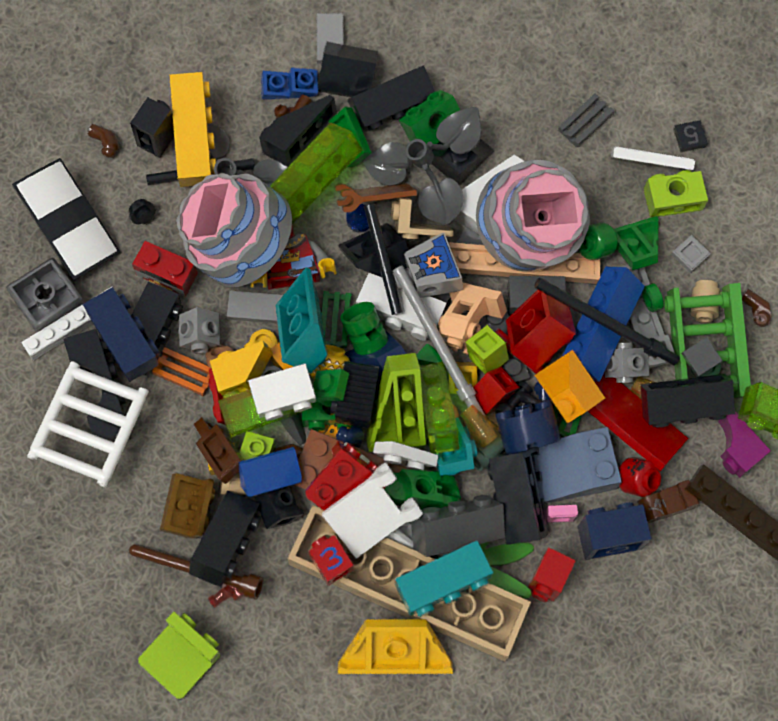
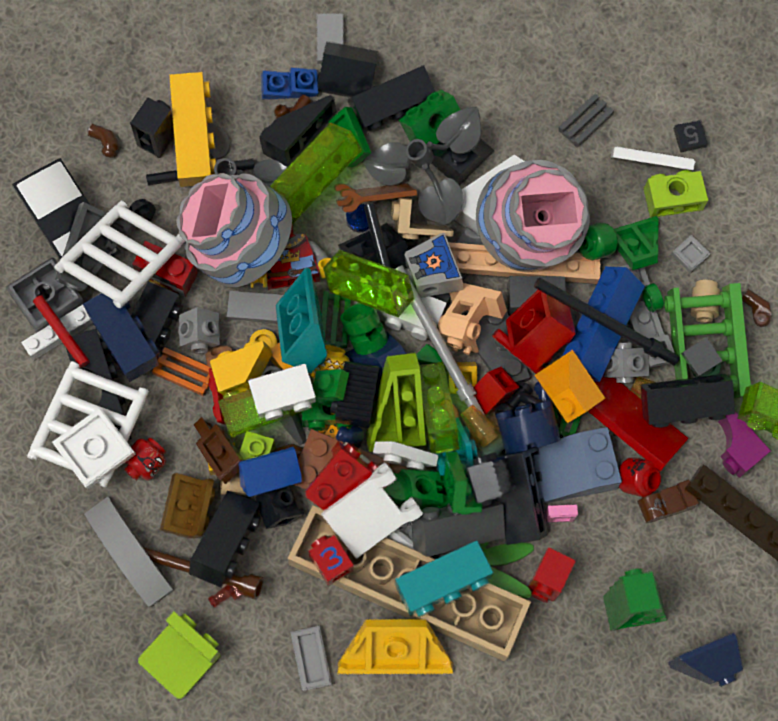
(61, 331): none -> red bar
(85, 219): none -> dark grey wing
(93, 448): none -> white tile
(128, 552): none -> light grey slope
(138, 279): none -> white bar
(147, 461): none -> red head
(311, 658): none -> light grey tile
(369, 283): none -> clear neon green brick
(458, 486): none -> green bracket
(487, 350): lime brick -> none
(490, 477): none -> brick
(613, 531): dark blue brick -> none
(634, 601): none -> green wedge
(711, 662): none -> dark blue slope

